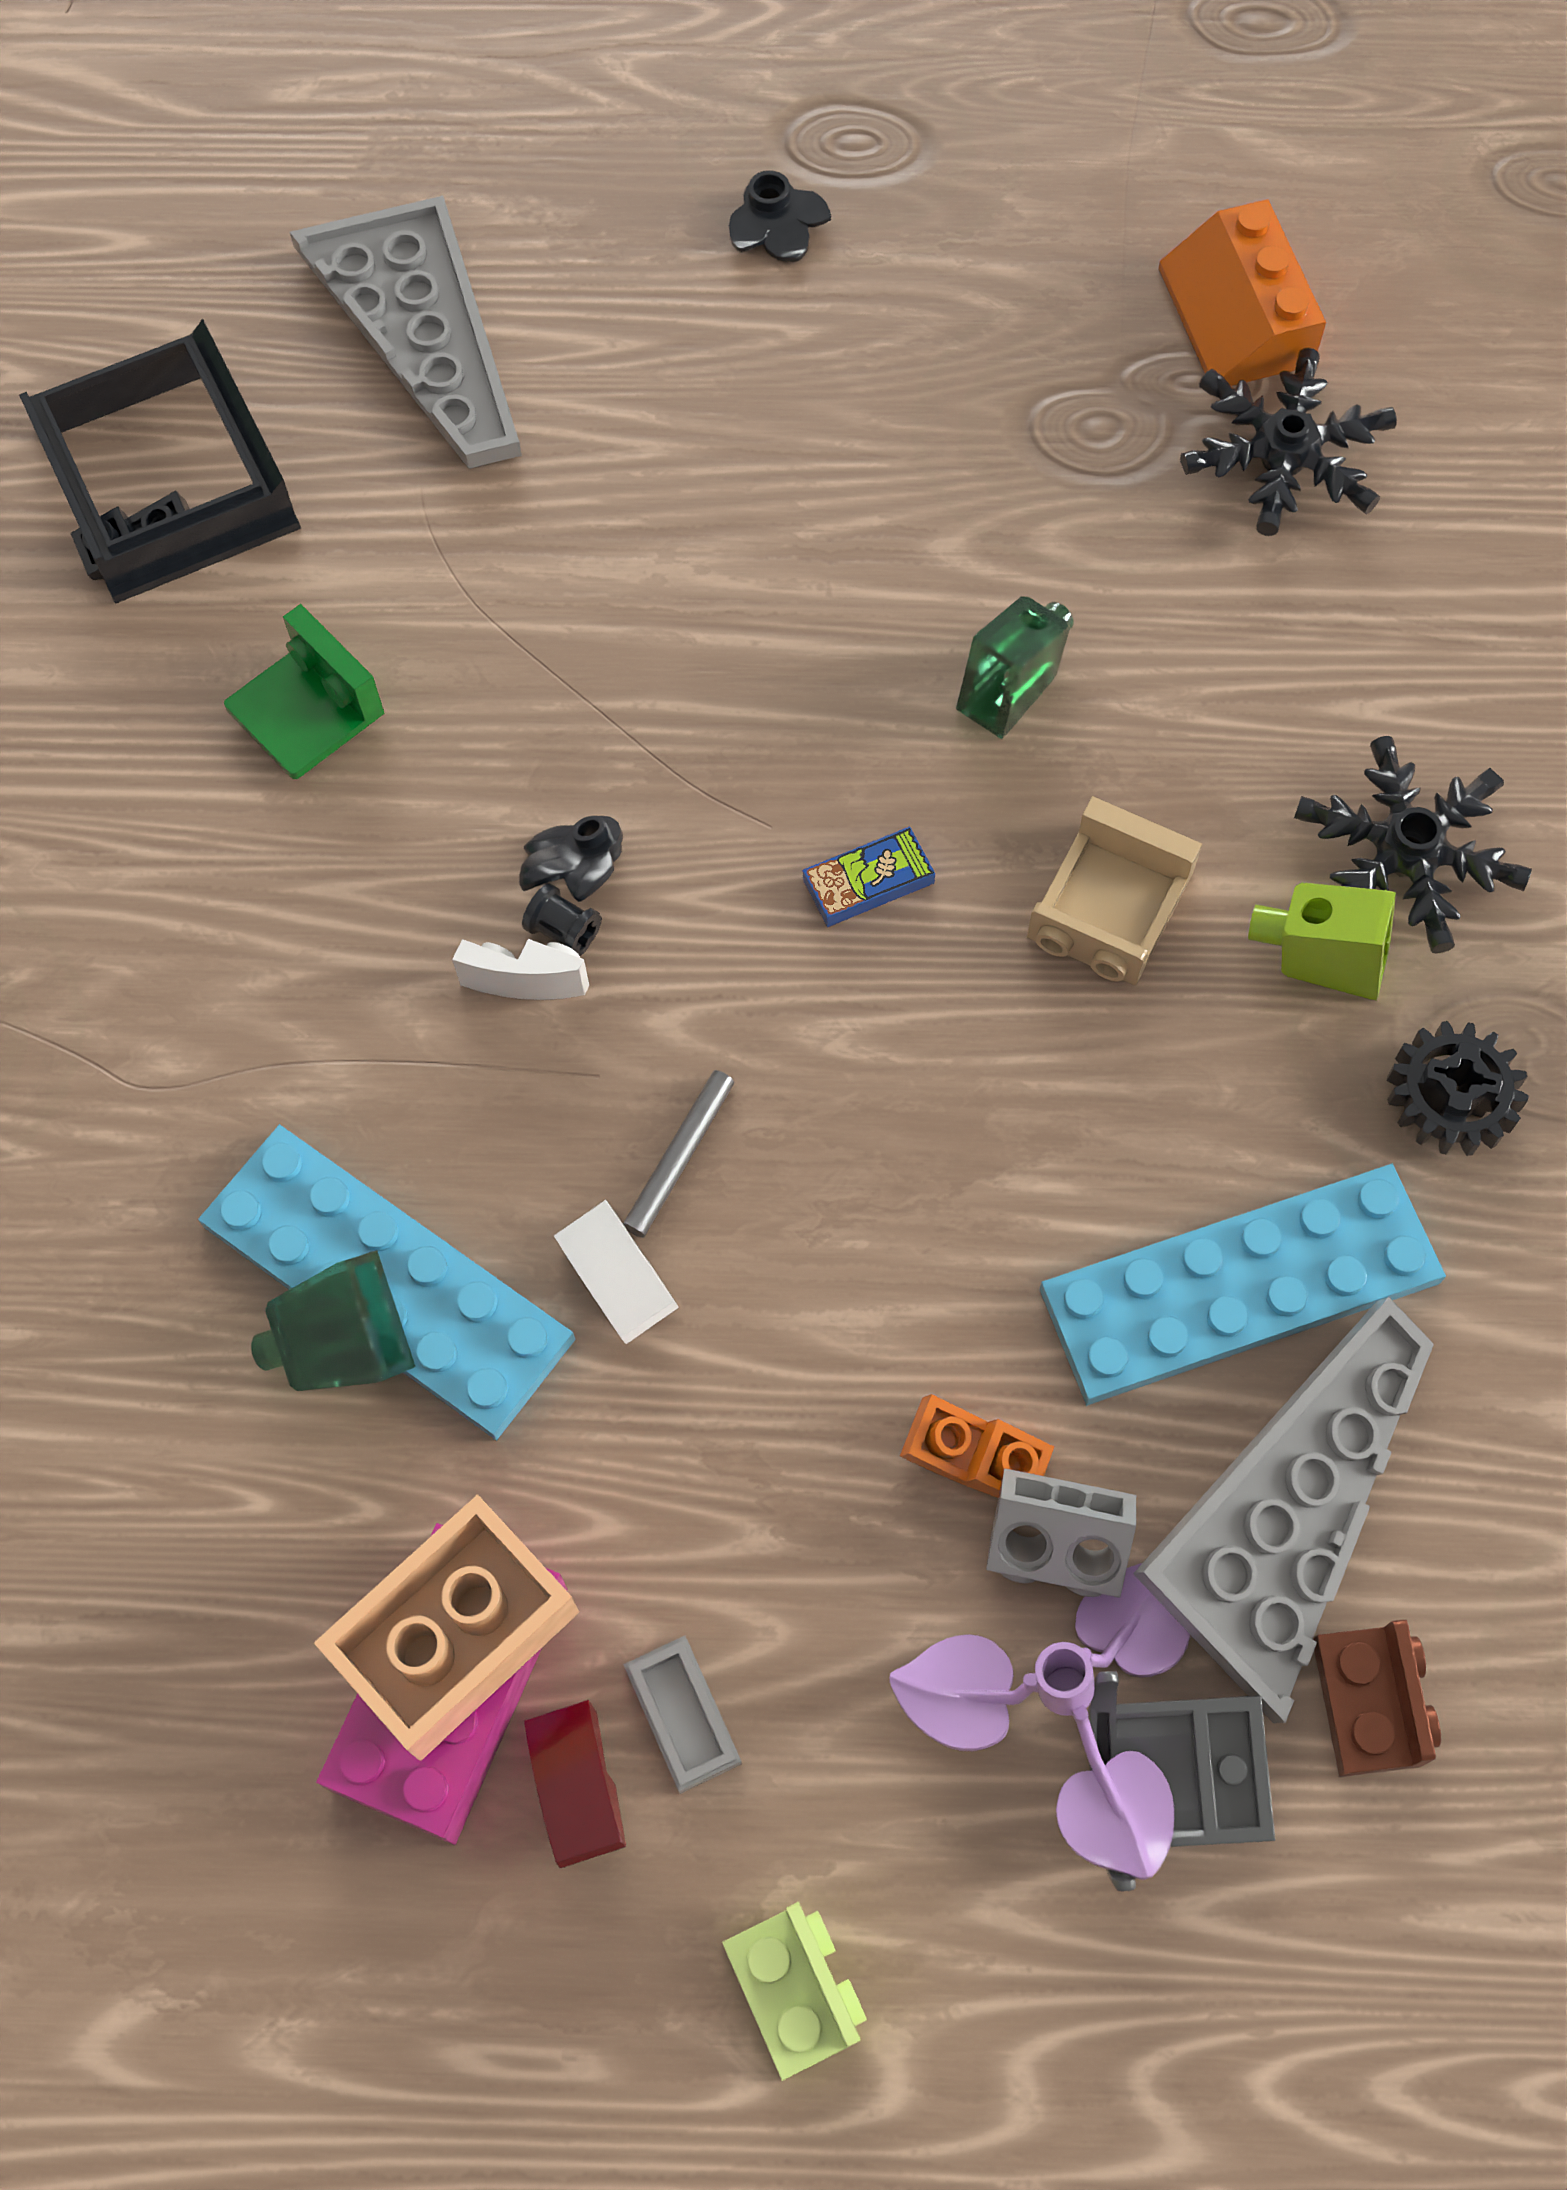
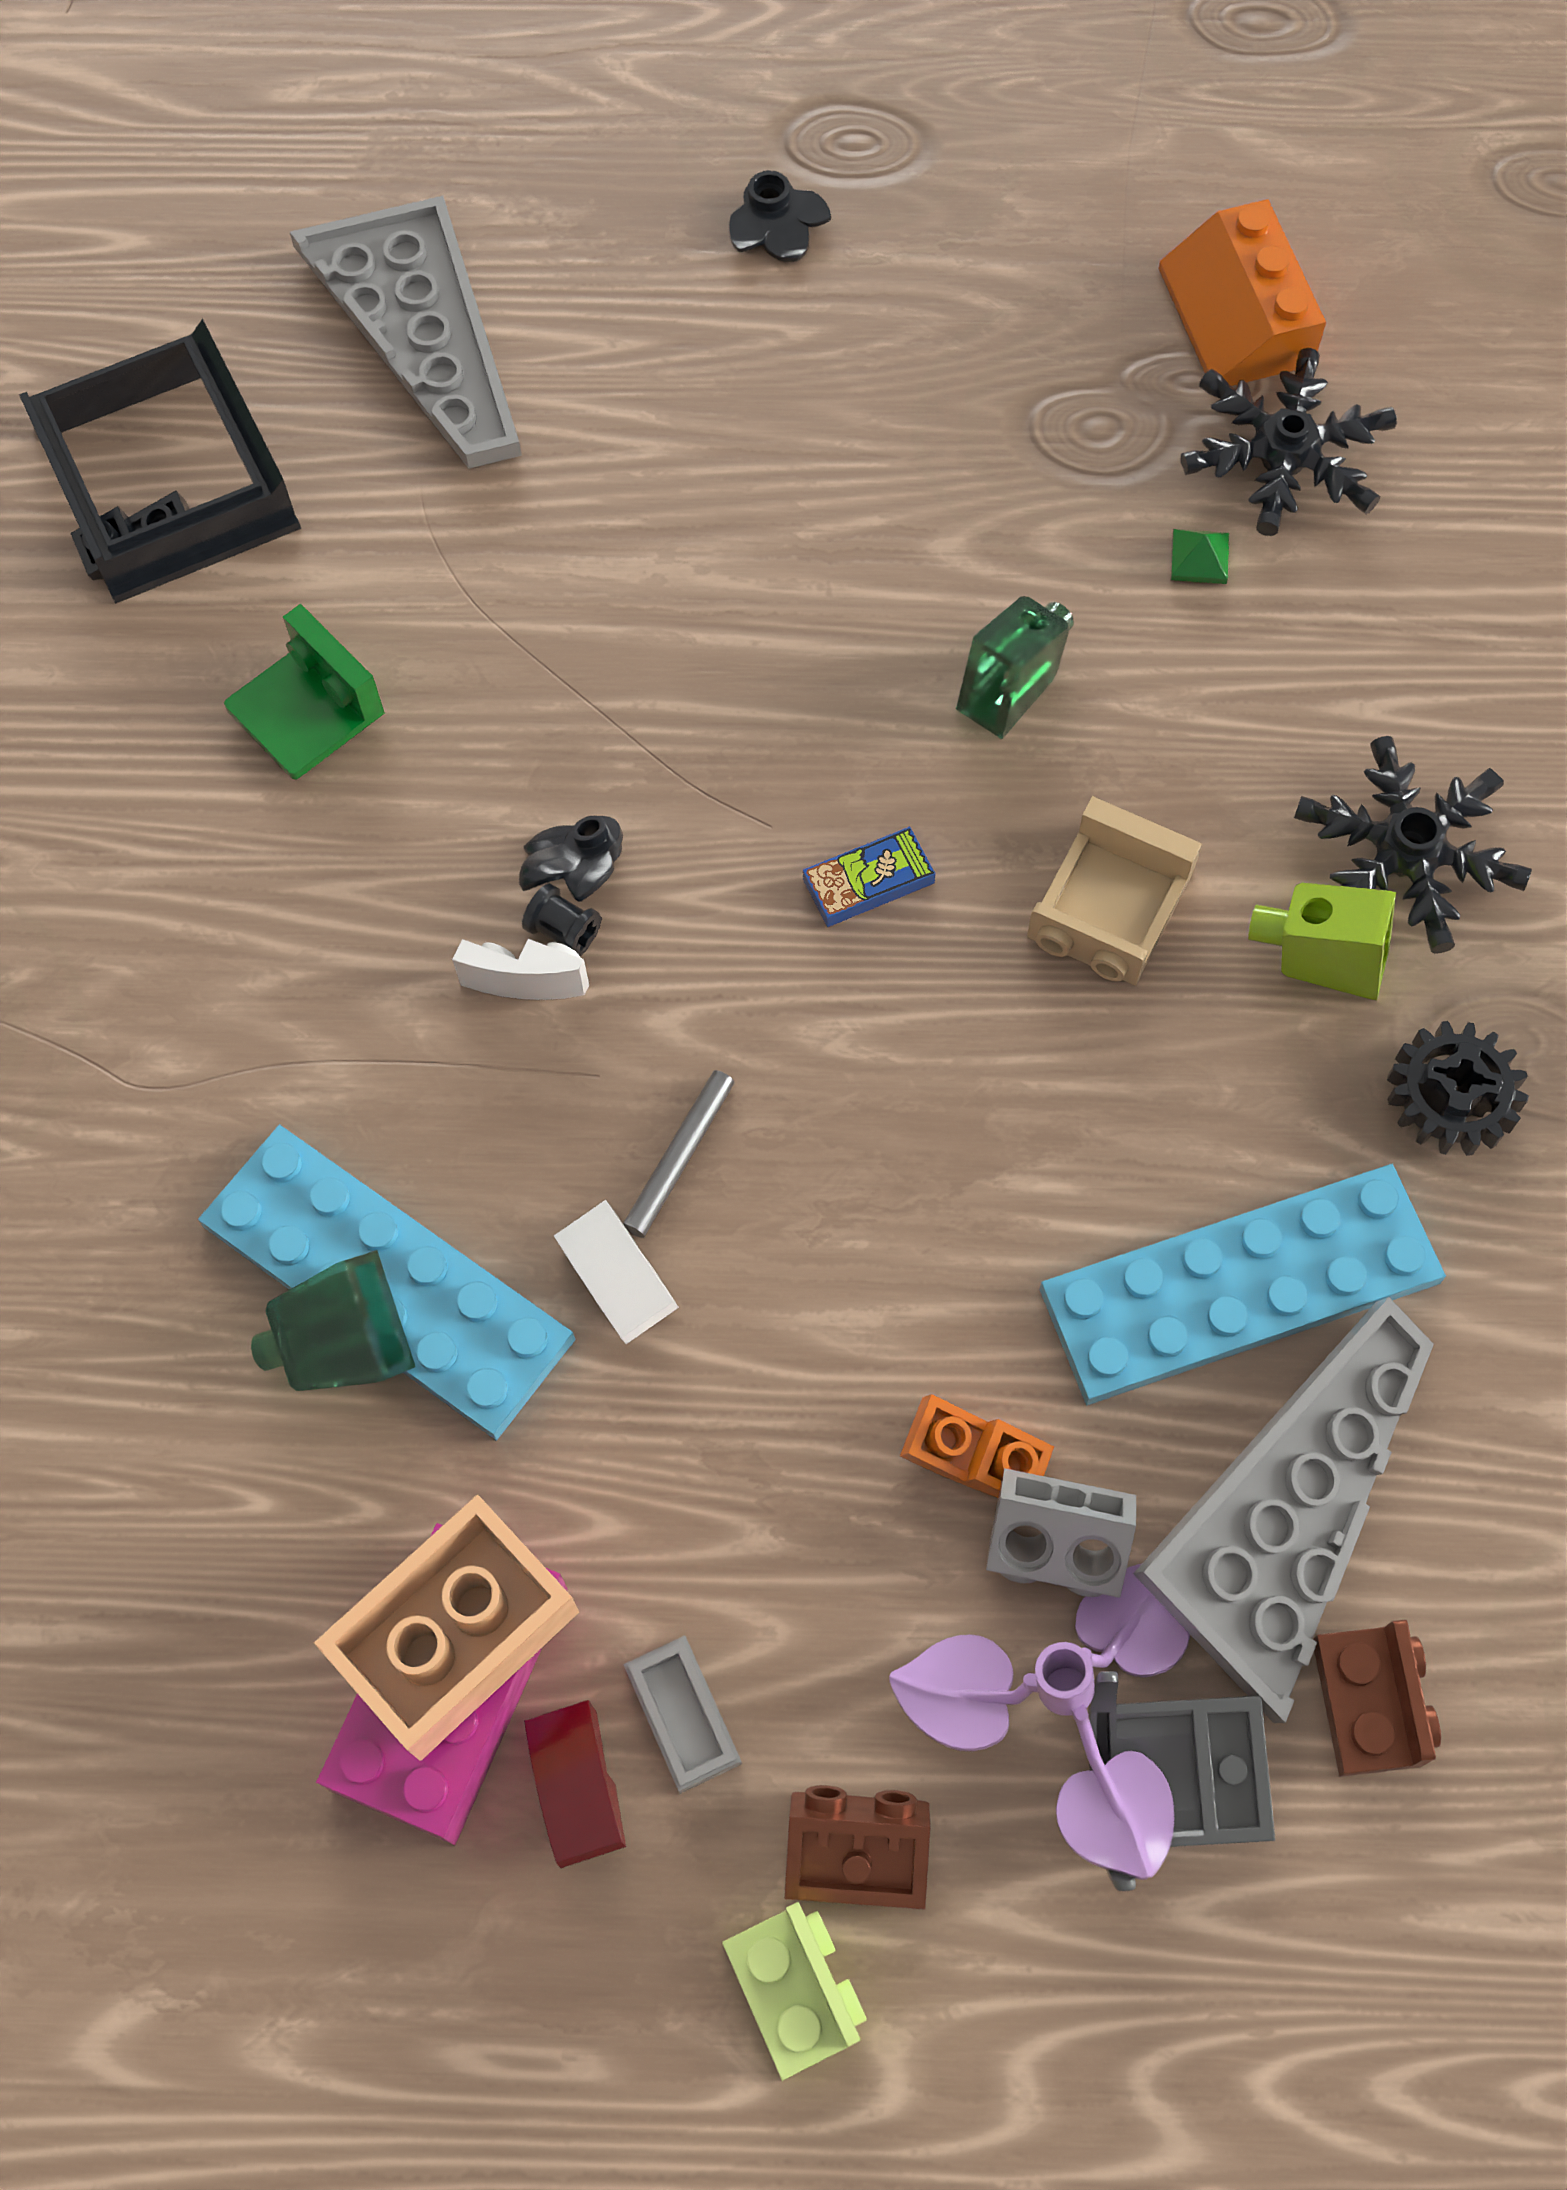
(858, 1848): none -> copper bracket
(1200, 556): none -> green slope

